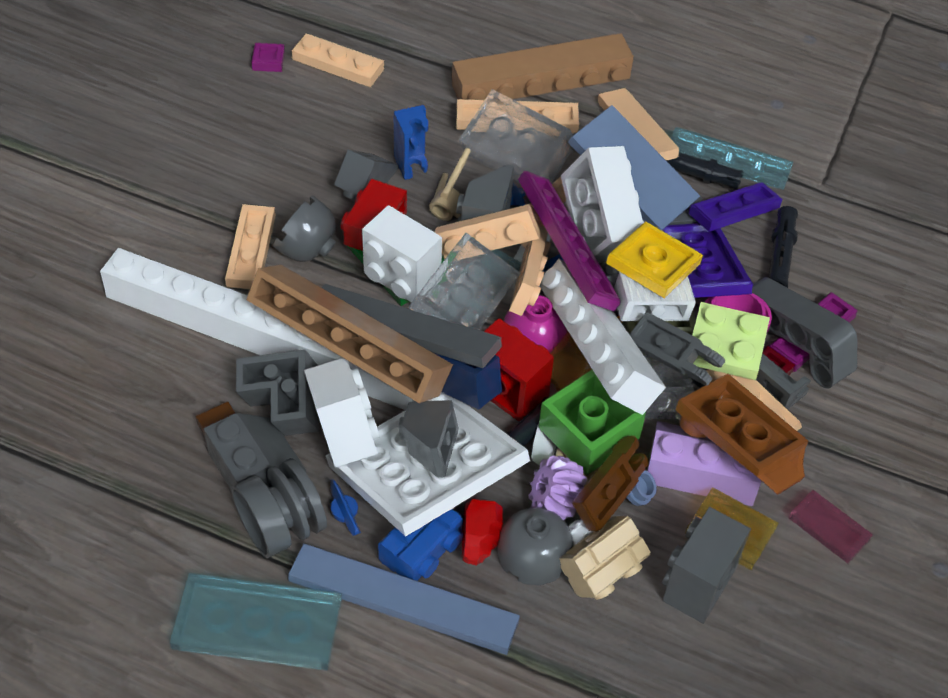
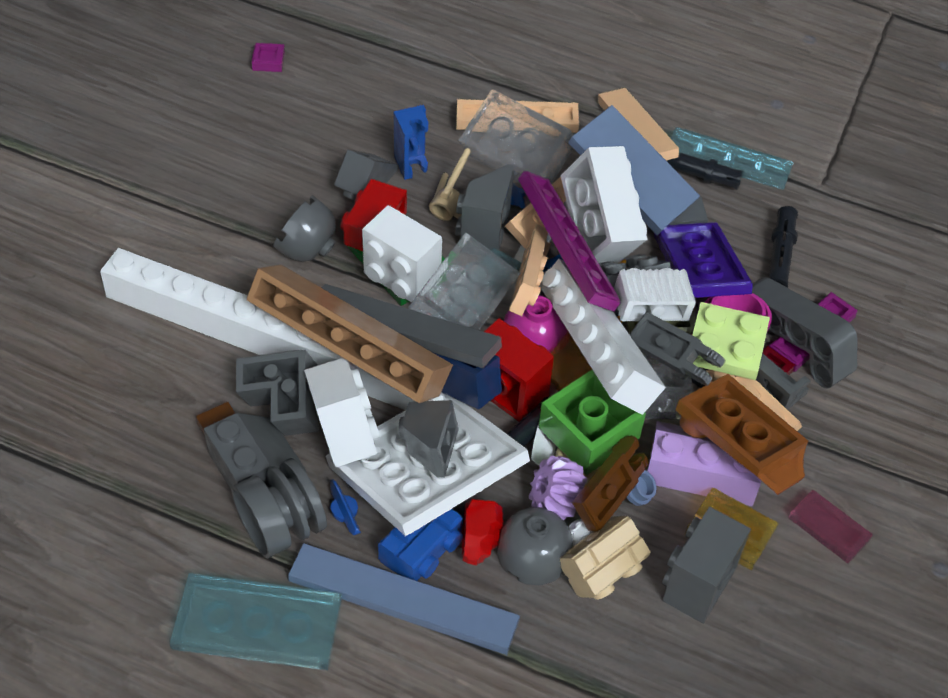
(250, 245): light nougat plate -> none
(338, 60): light nougat plate -> none
(492, 230): light nougat plate -> none
(544, 68): medium nougat brick -> none
(654, 259): yellow tile -> none
(735, 206): dark purple tile -> none

